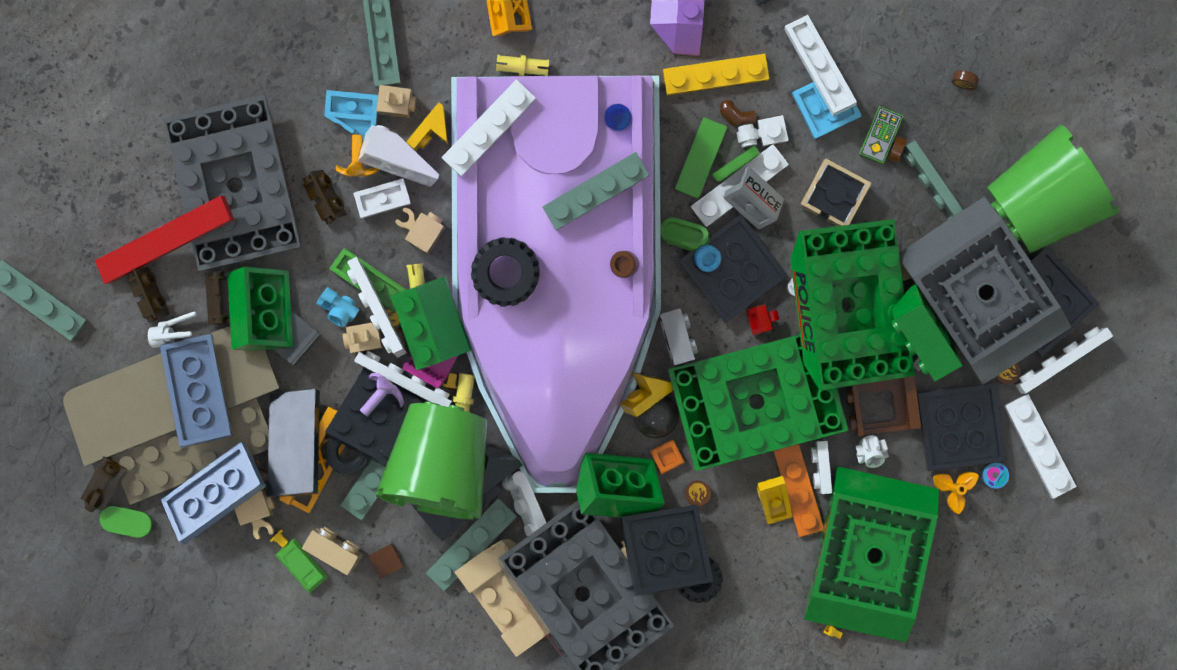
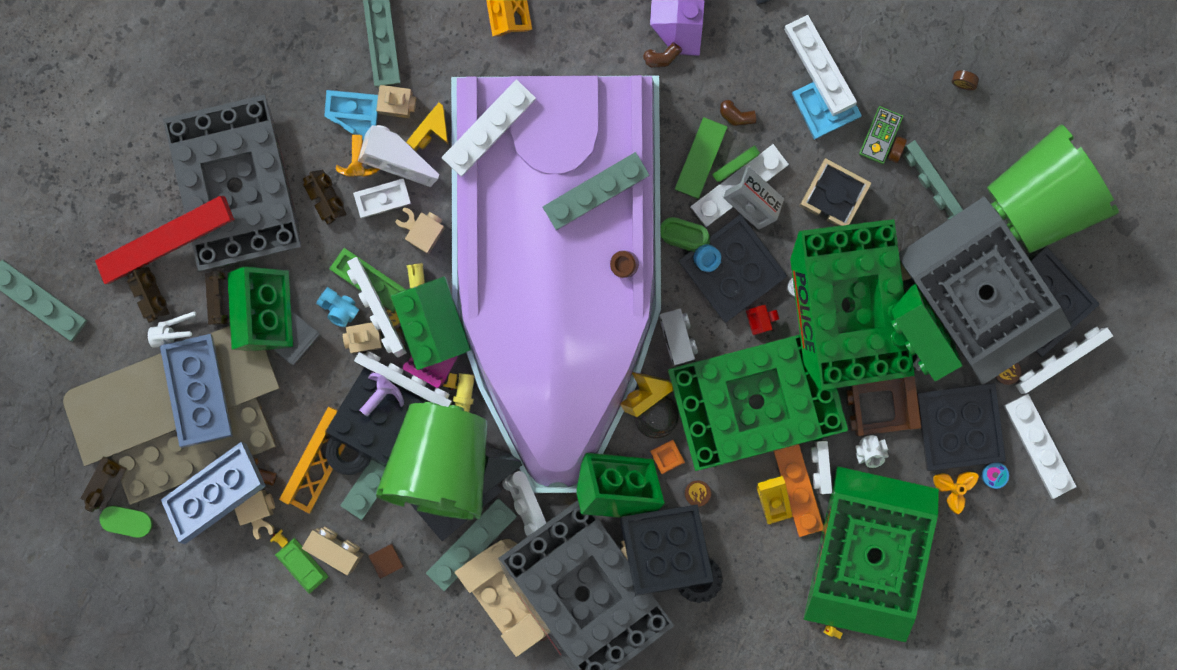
(293, 443): tile -> none
(505, 247): black tyre -> none
(522, 65): light yellow pin -> none
(617, 117): clear blue tile -> none
(662, 59): none -> reddish brown arm
(716, 74): yellow plate -> none
(769, 131): white plate -> none

